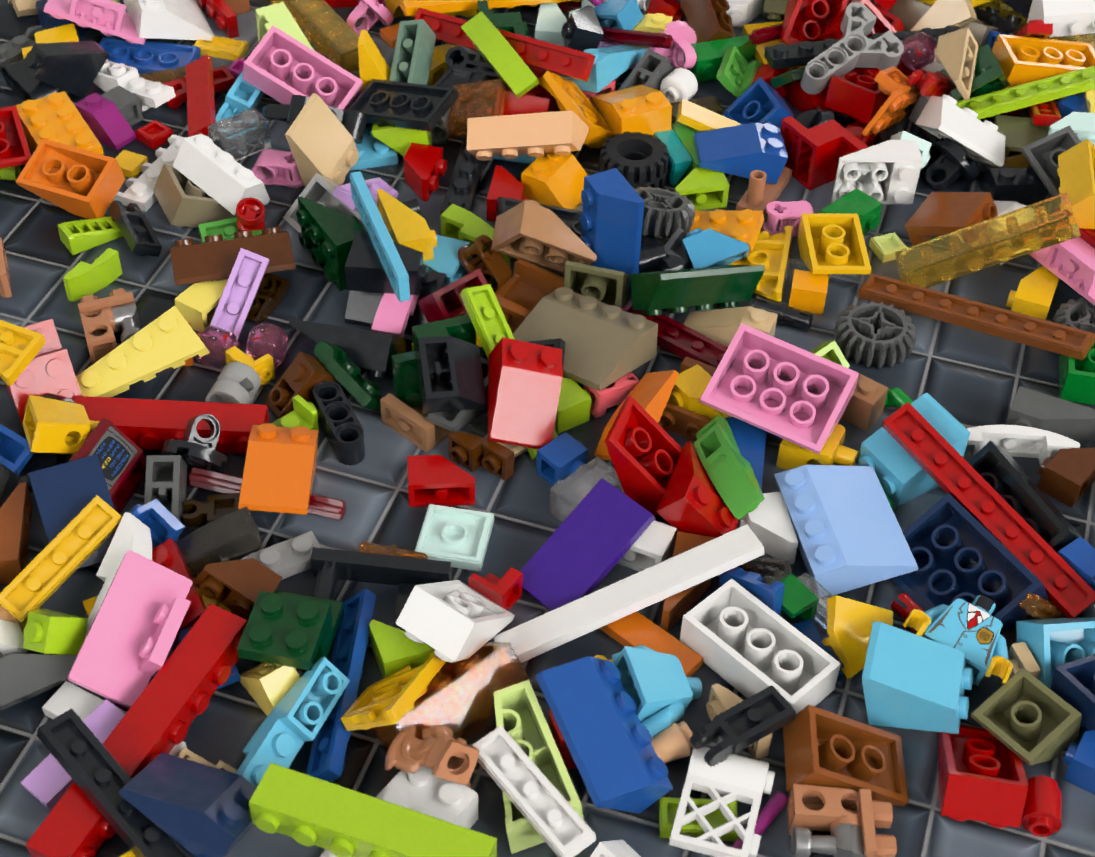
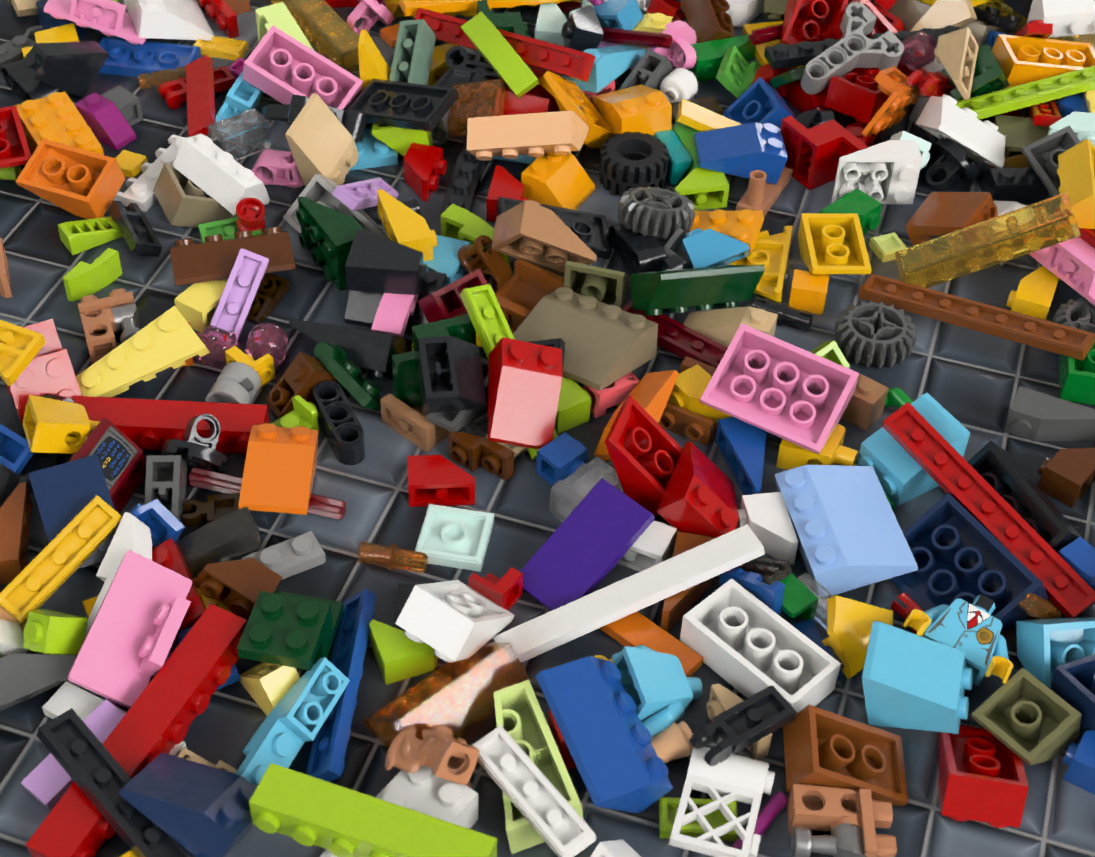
(150, 93): white slope -> none
(153, 134): red tile -> none
(333, 564): black piece -> none
(380, 237): medium azure tile -> none
(391, 697): yellow wing -> none
(612, 221): blue slope -> none
(727, 467): bright green slope -> none
(785, 215): bright pink piece -> none
(1018, 441): white slope -> none
(1022, 658): tan plate -> none
(1042, 807): red brick -> none

